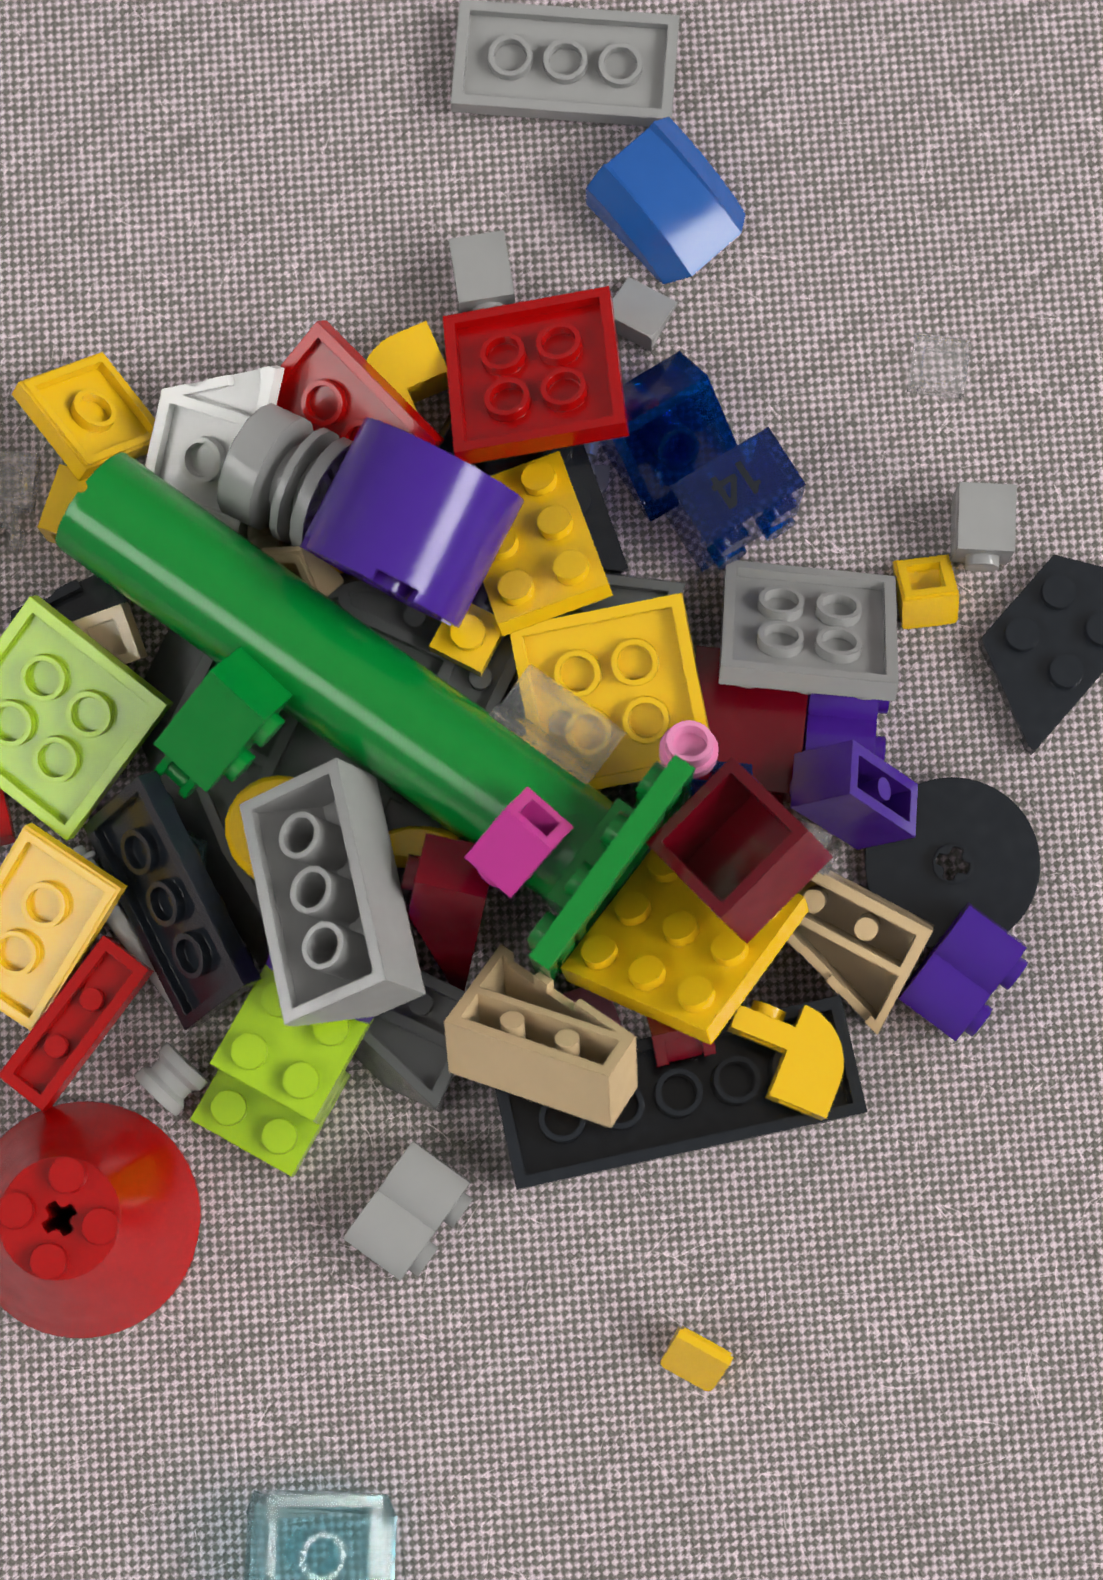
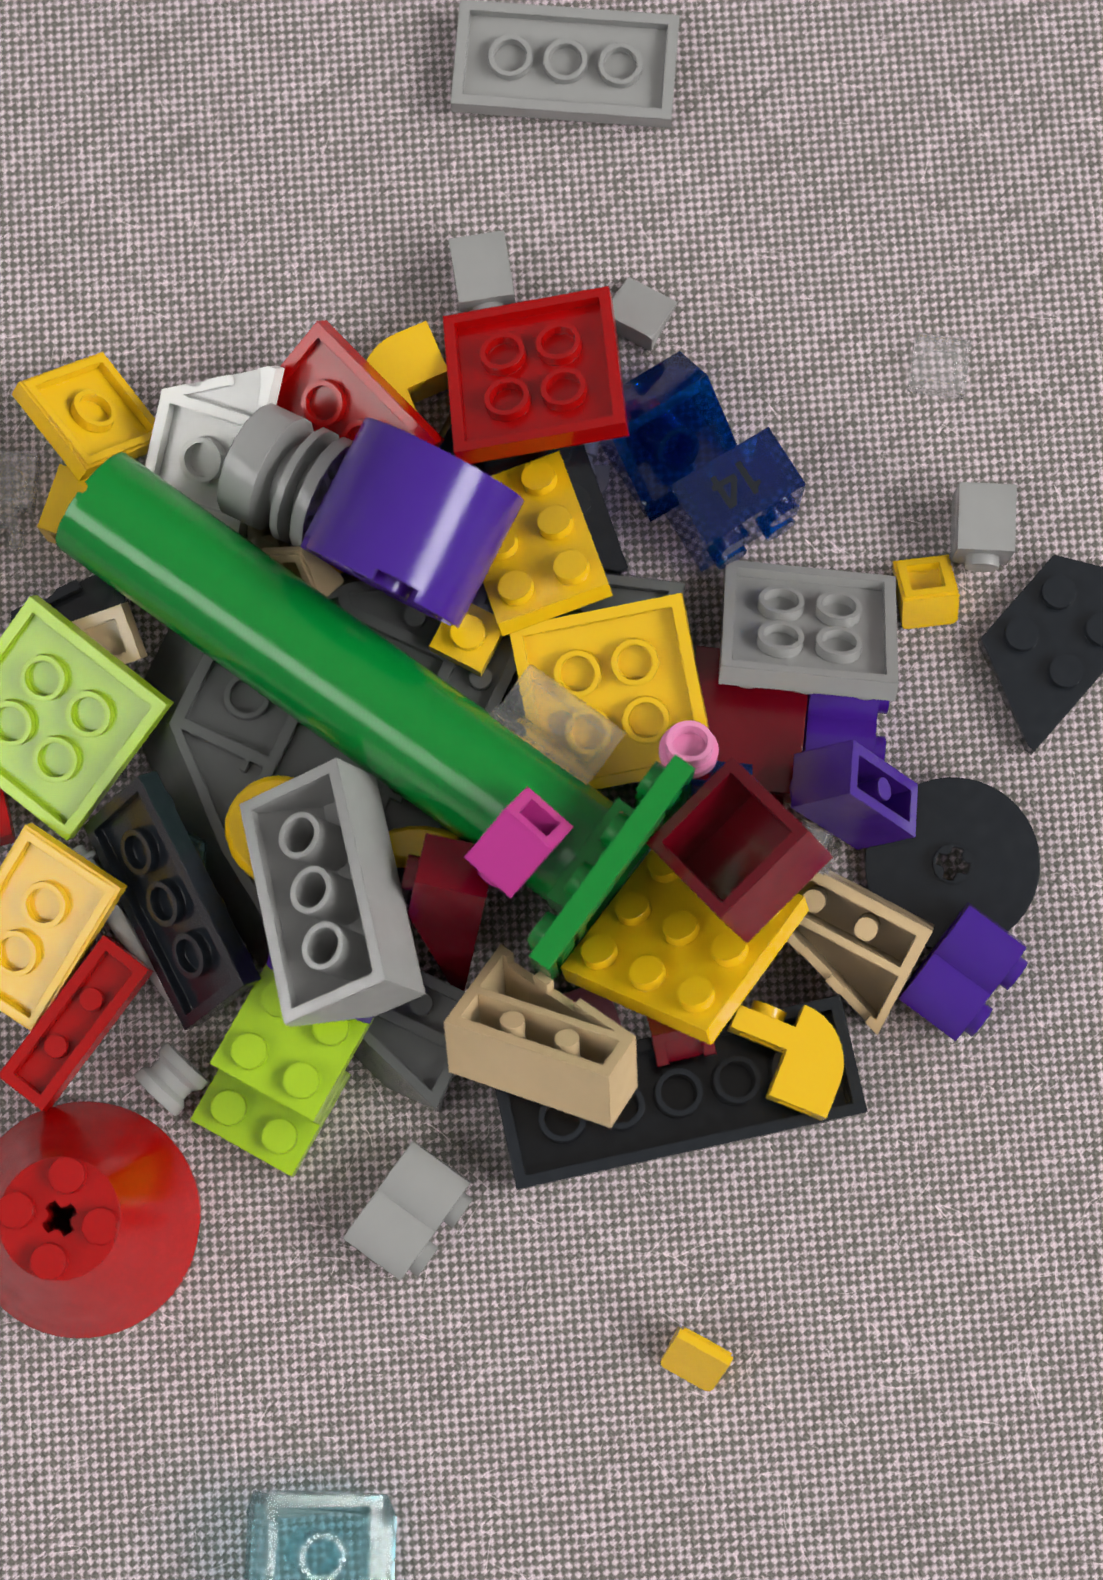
(220, 724): green brick -> none
(666, 203): blue slope -> none

